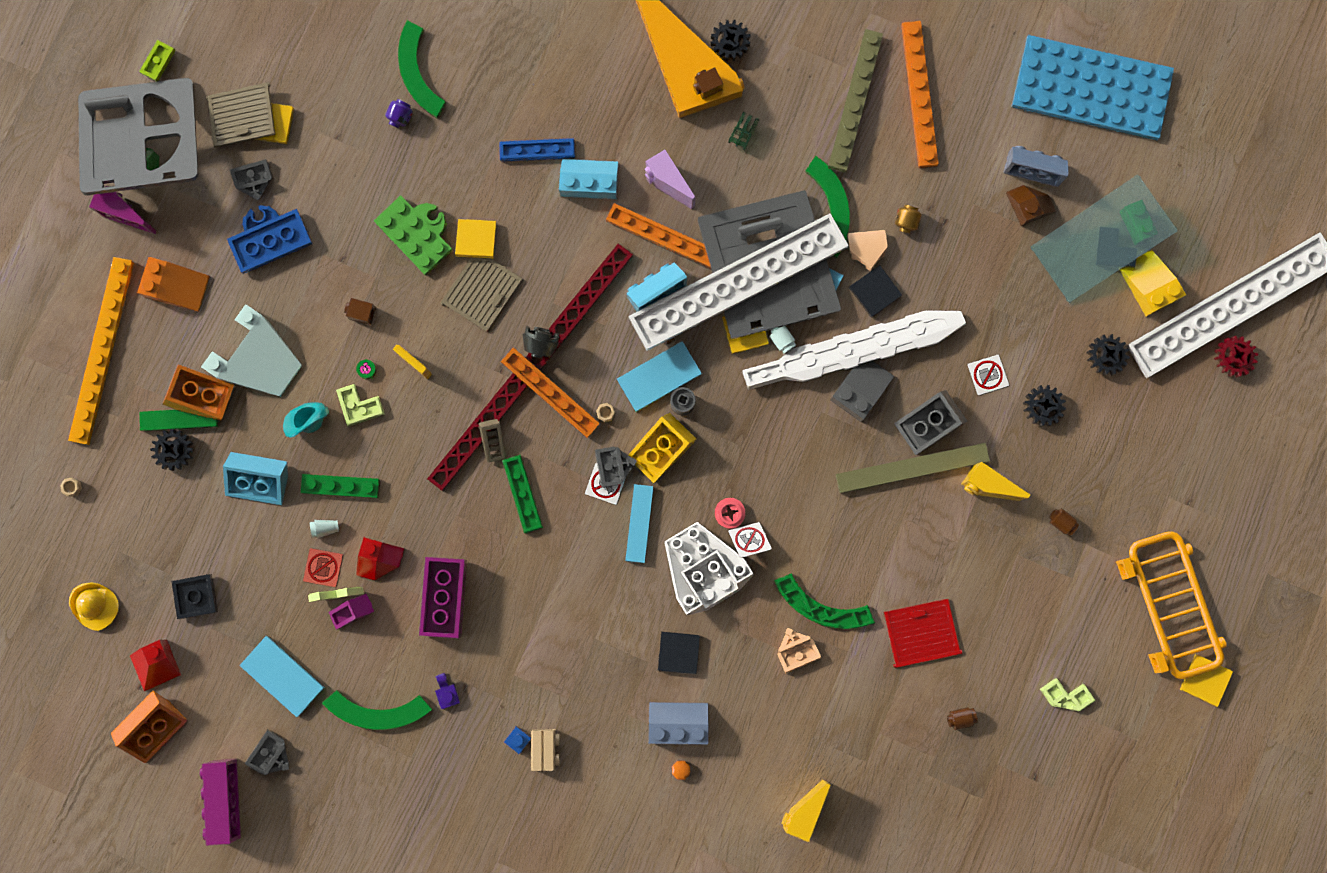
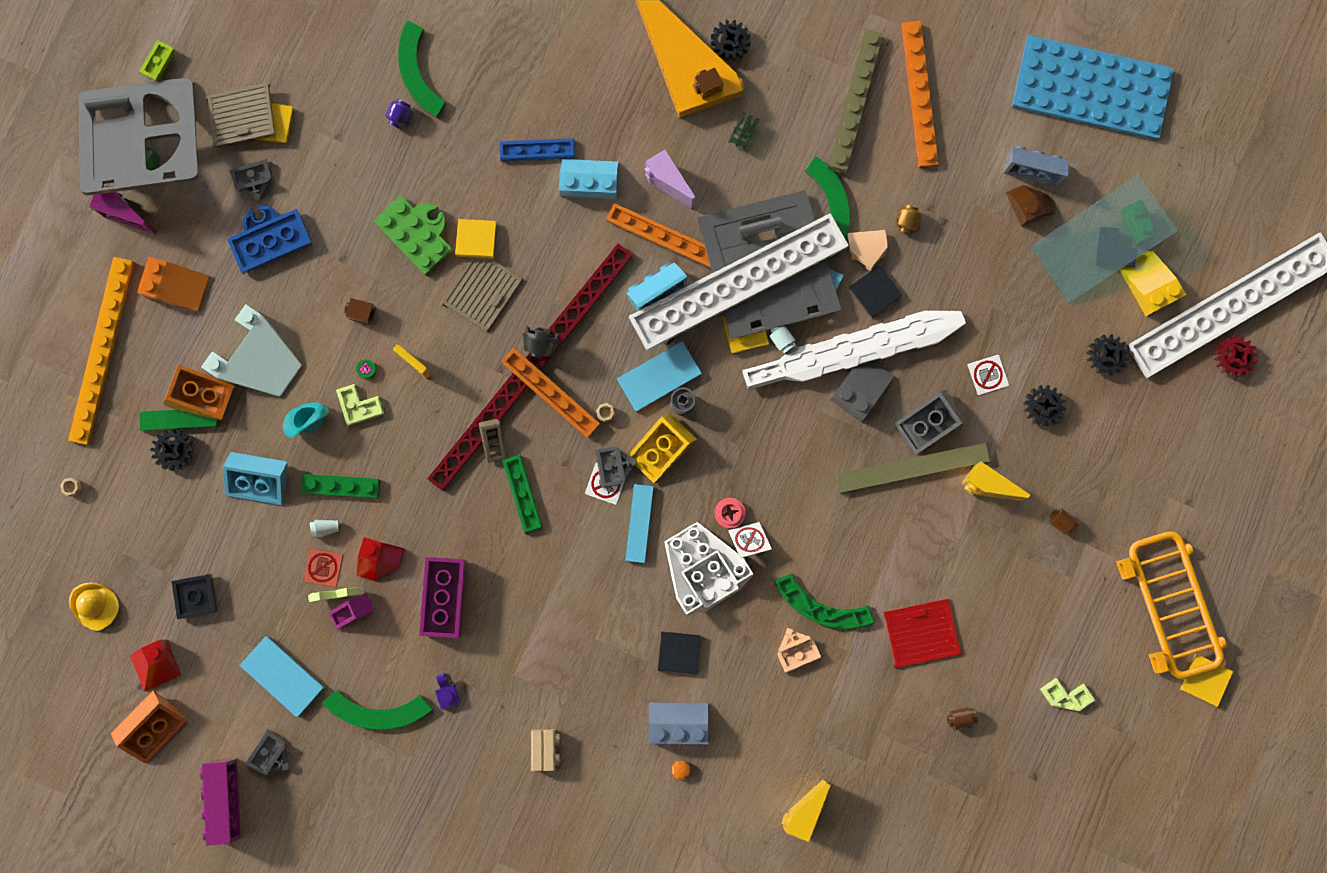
(517, 740): blue plate -> none

